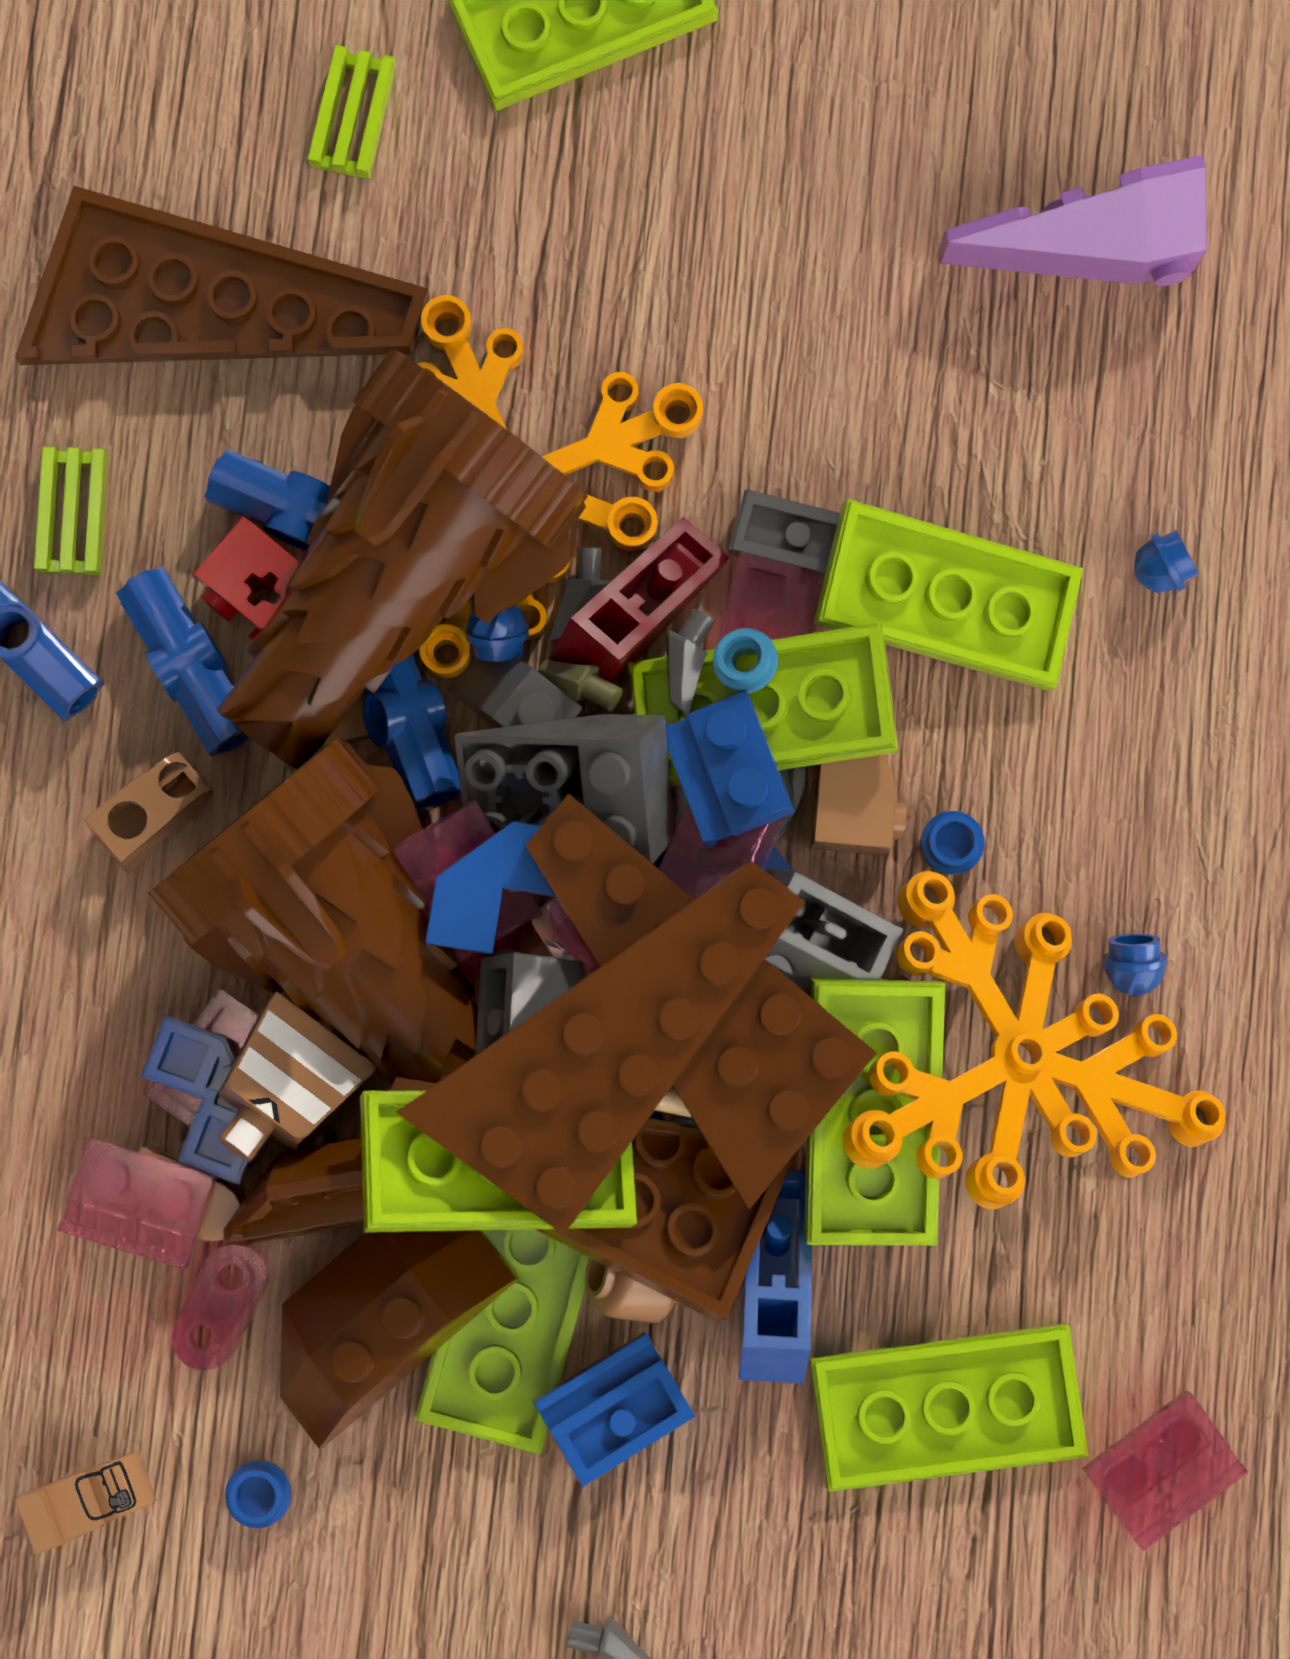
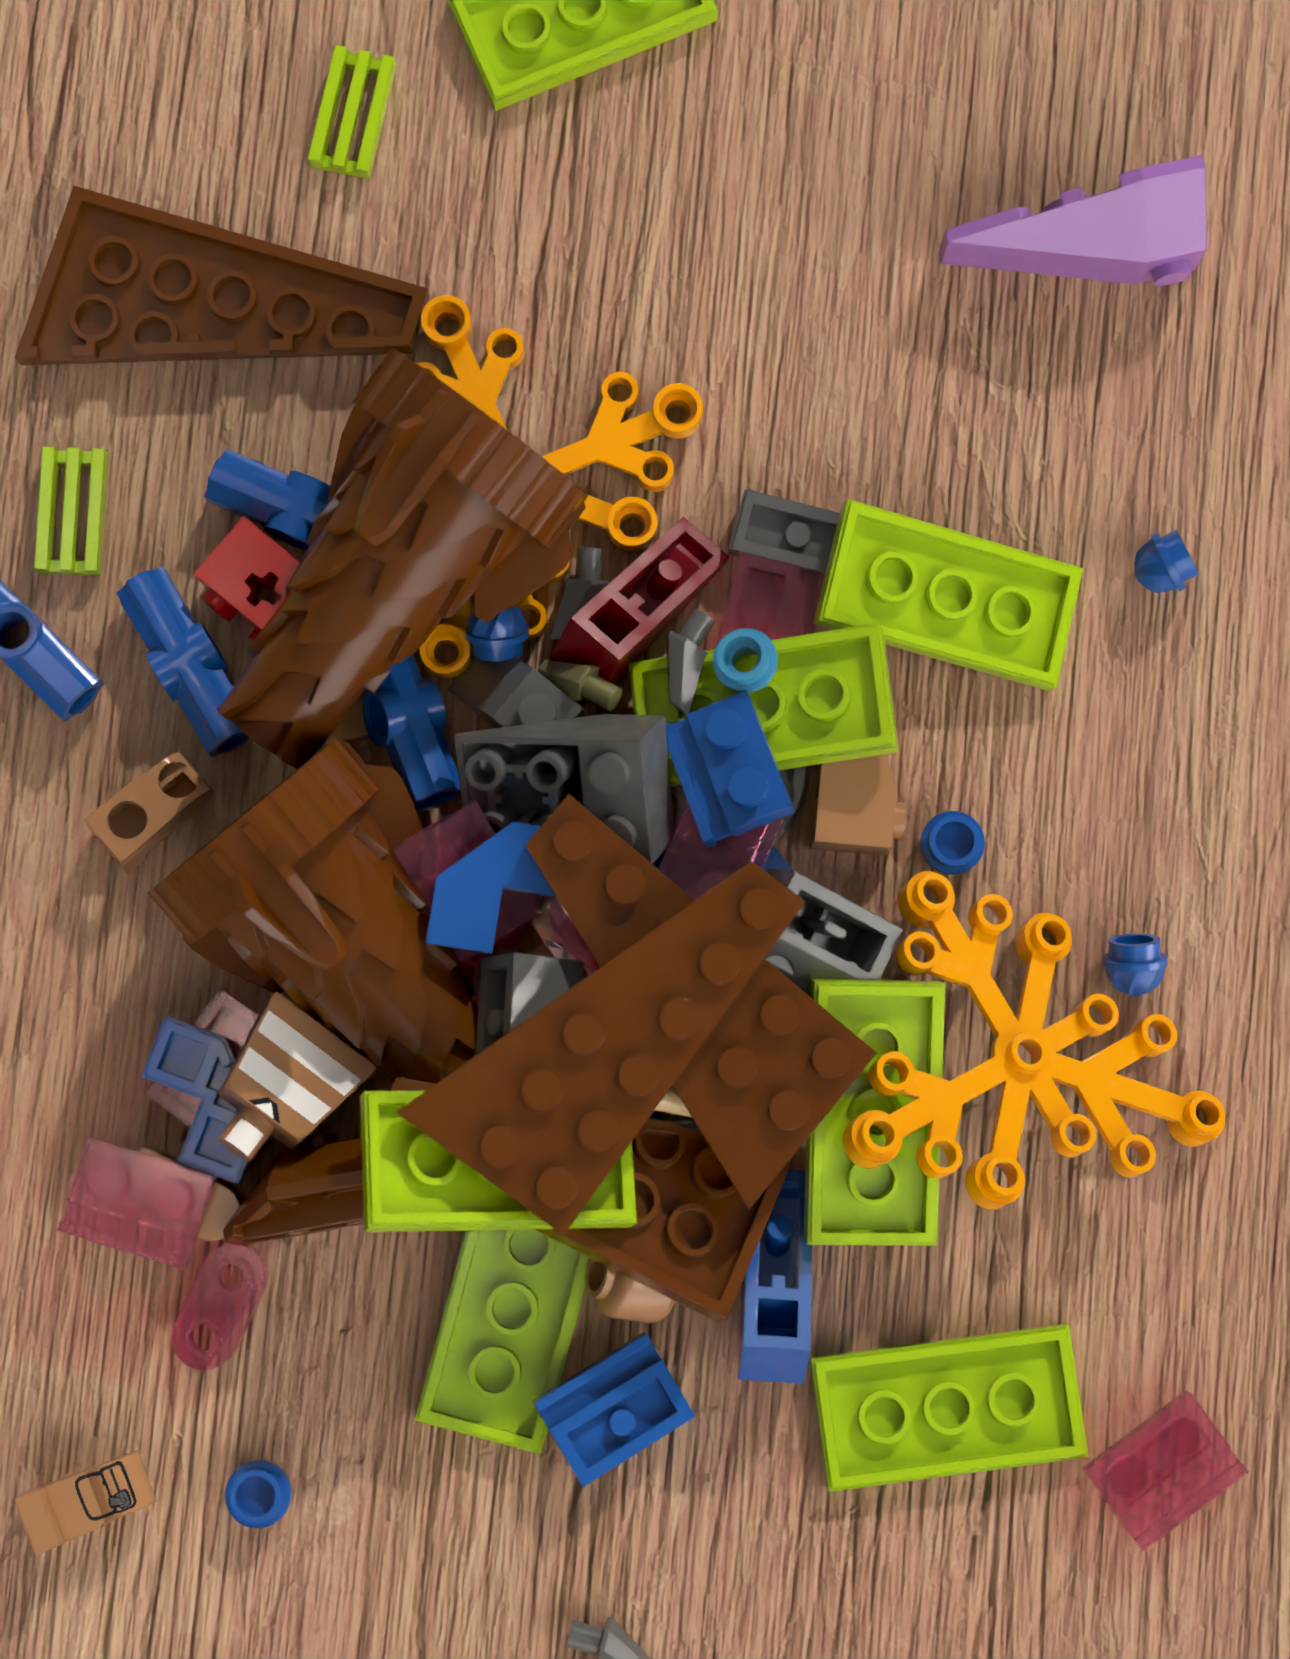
(378, 1318): reddish brown wedge -> none

